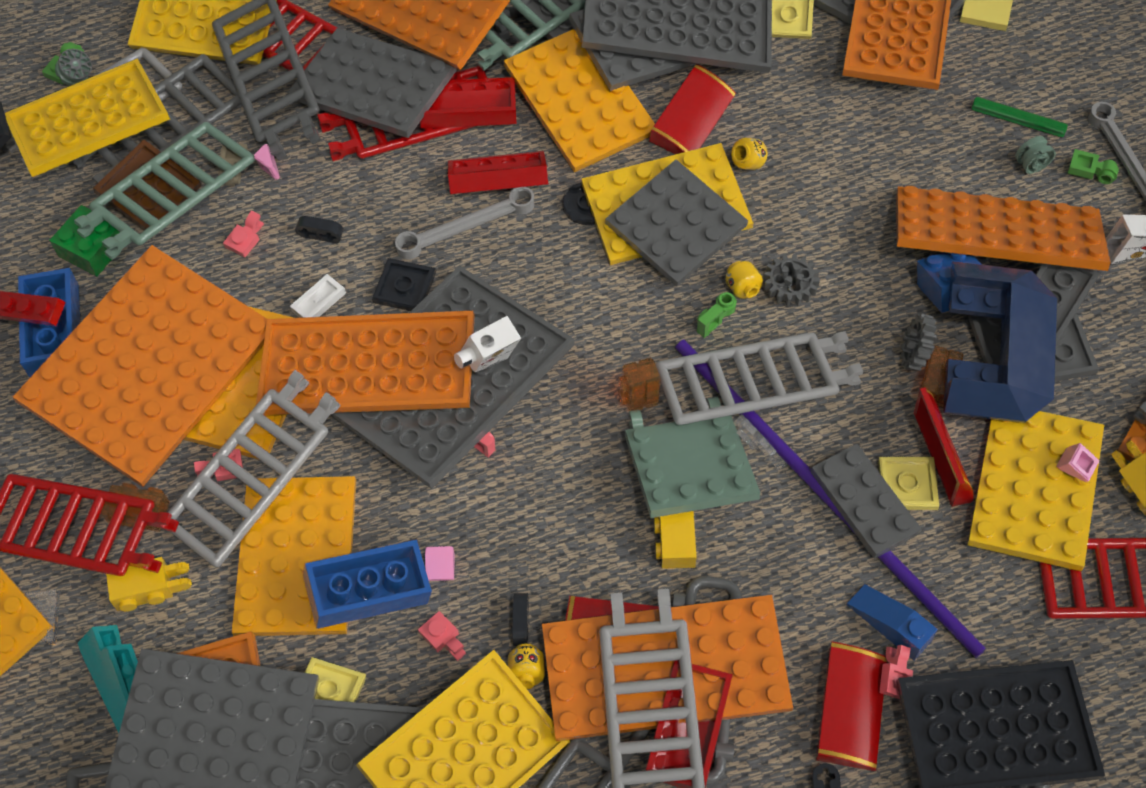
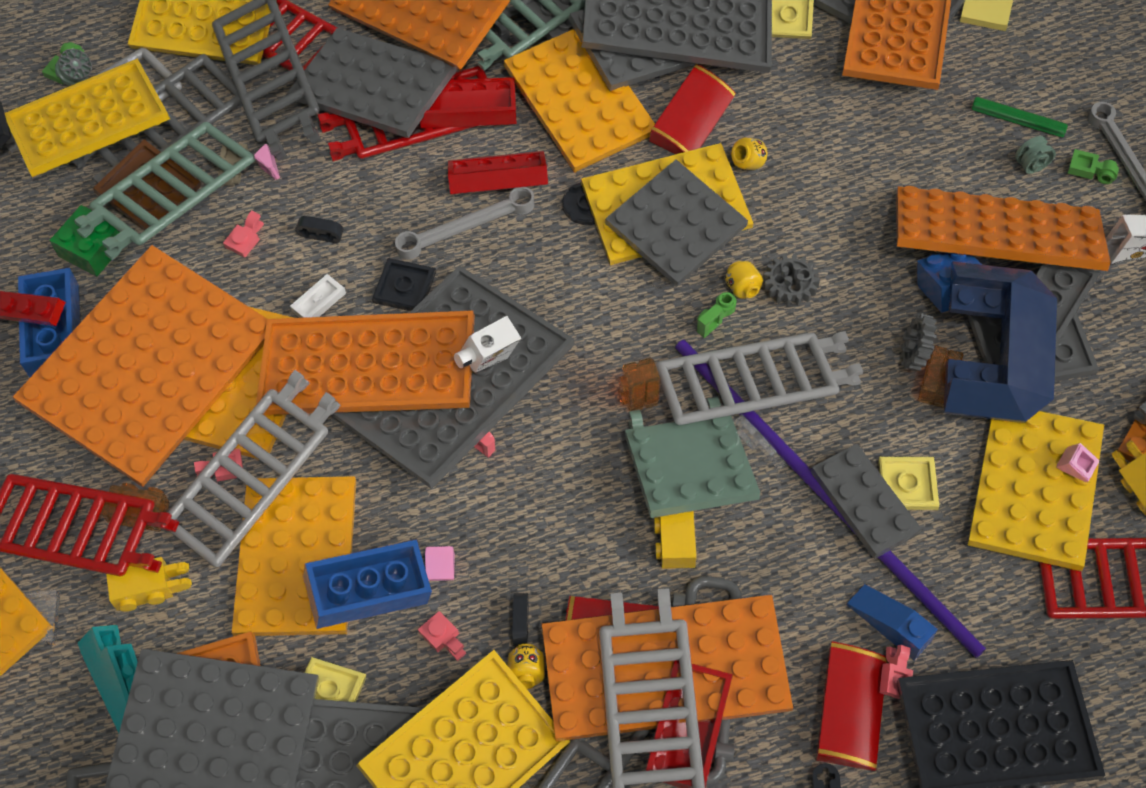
(942, 449): red slope -> none

